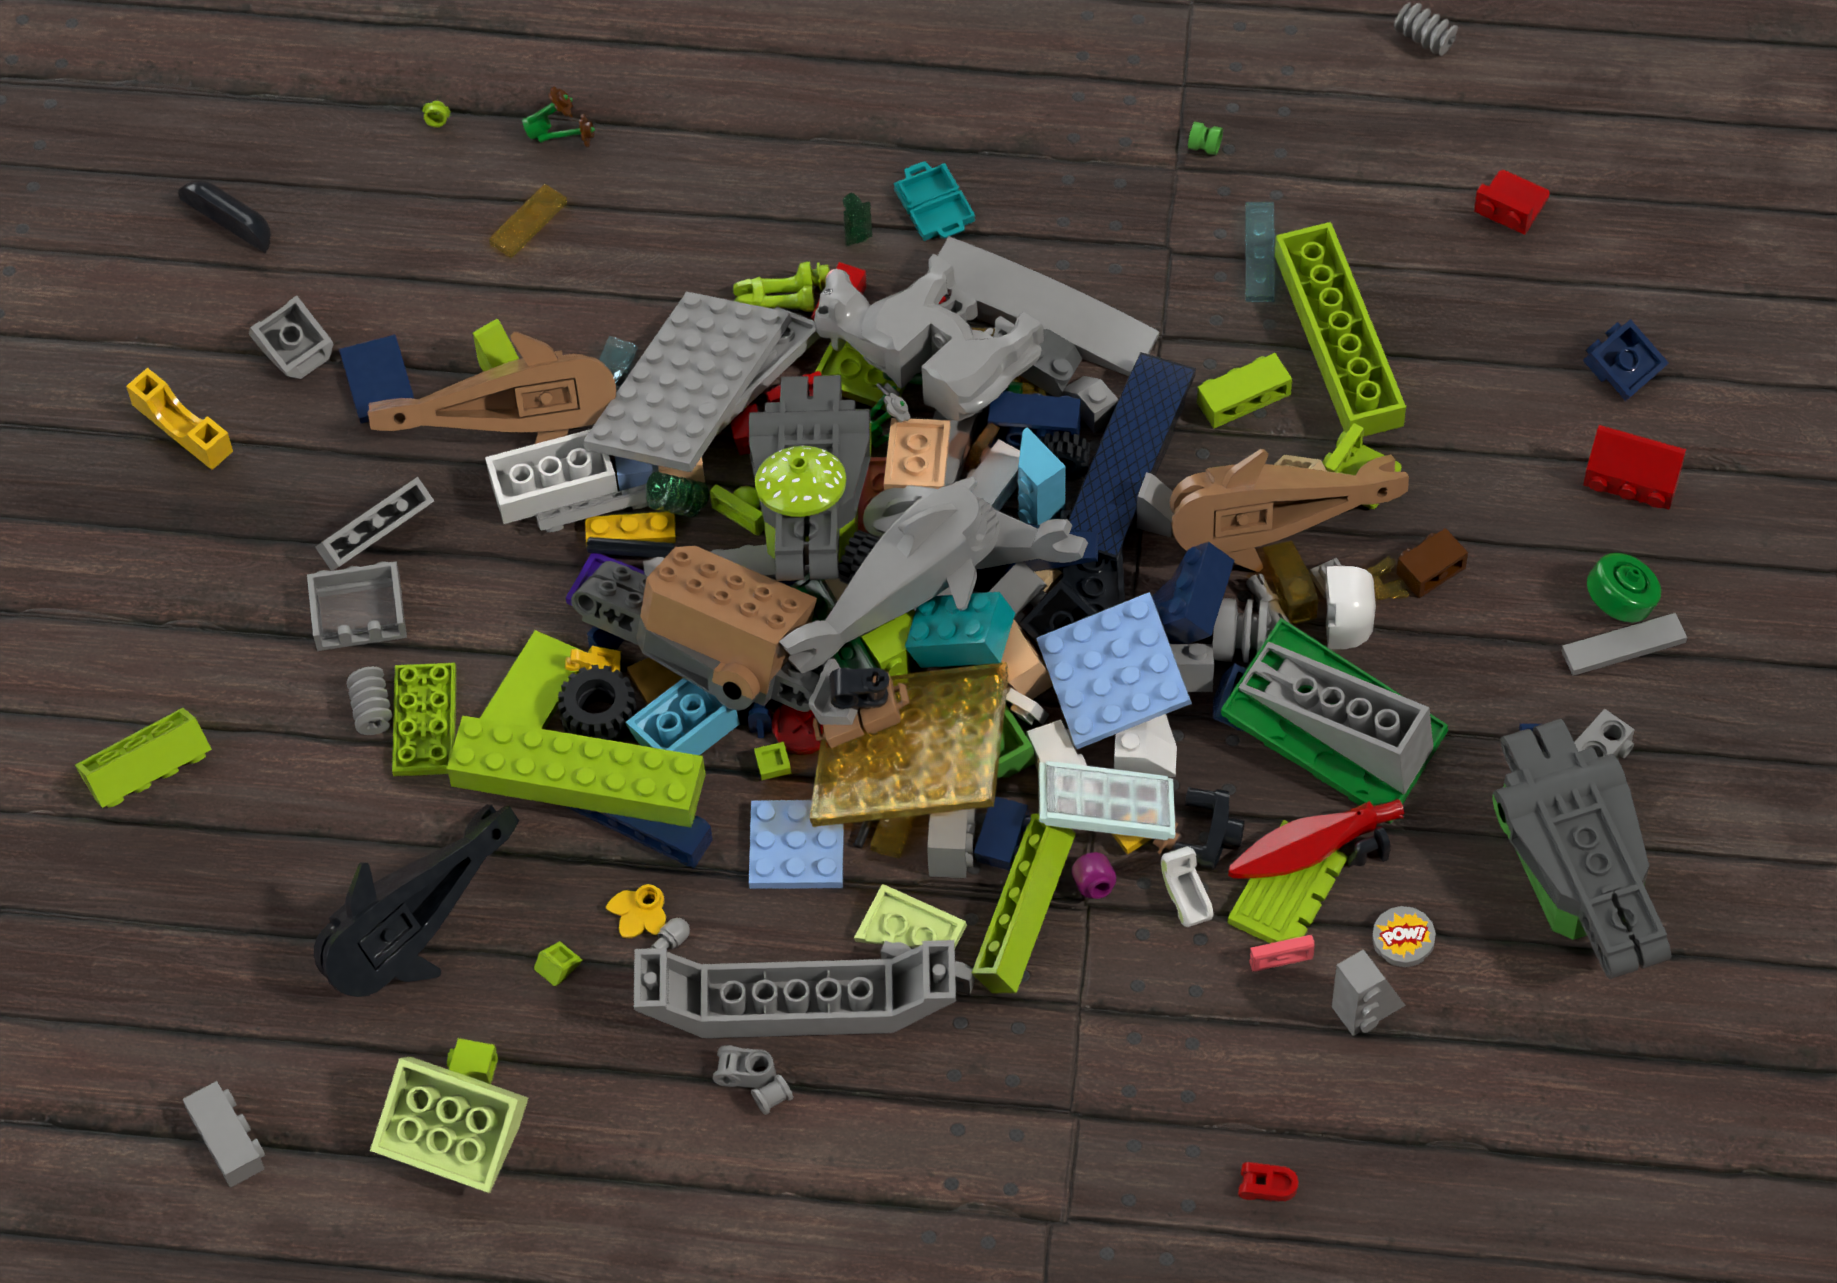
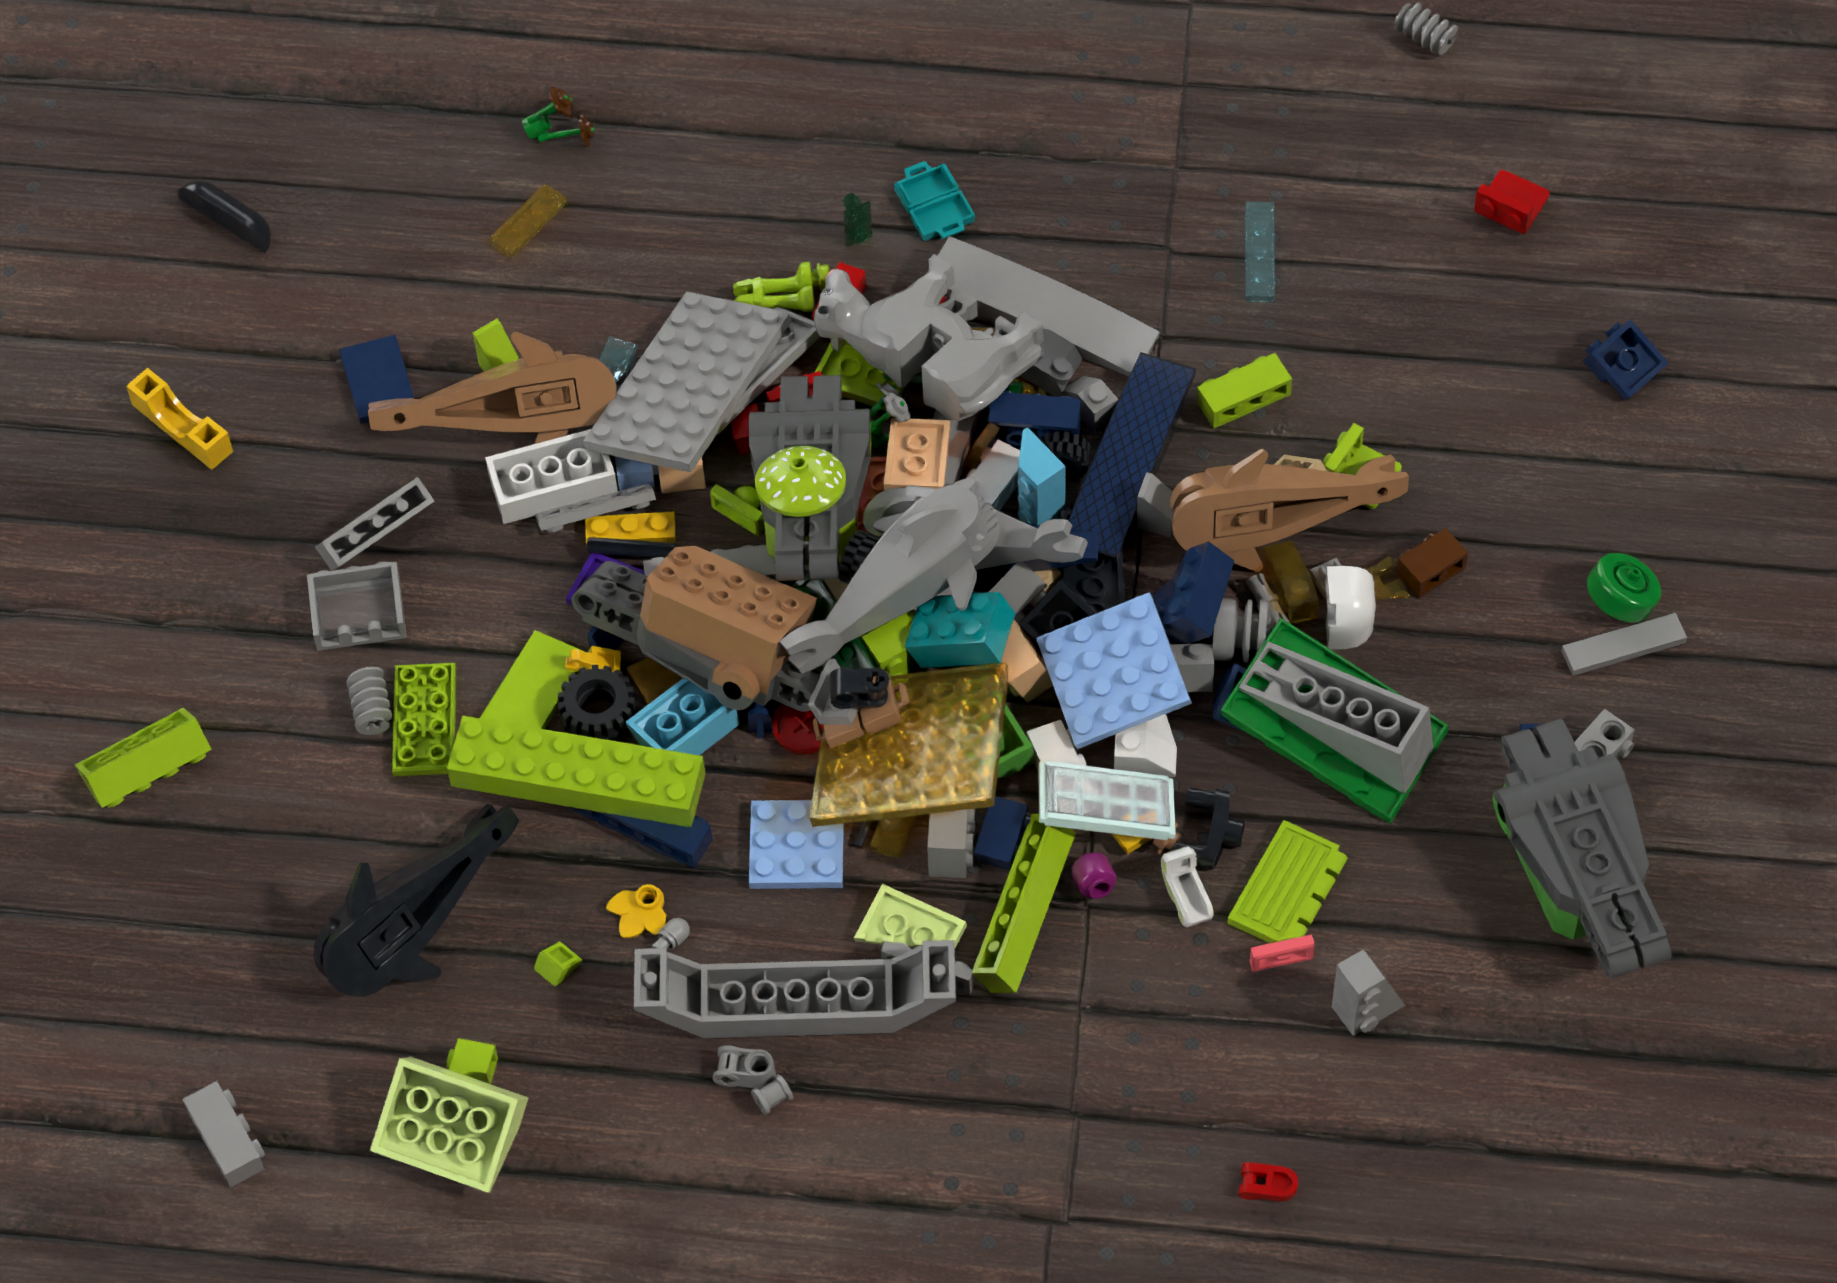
(293, 339): light grey slope -> none
(435, 113): lime plate -> none
(676, 494): clear green piece -> none
(772, 761): lime plate -> none
(1025, 707): white wing -> none
(1205, 138): bright green wheel -> none
(1310, 840): red animal -> none
(1339, 329): lime brick -> none
(1378, 842): black piece -> none
(1403, 936): tile -> none
(1634, 467): red slope -> none

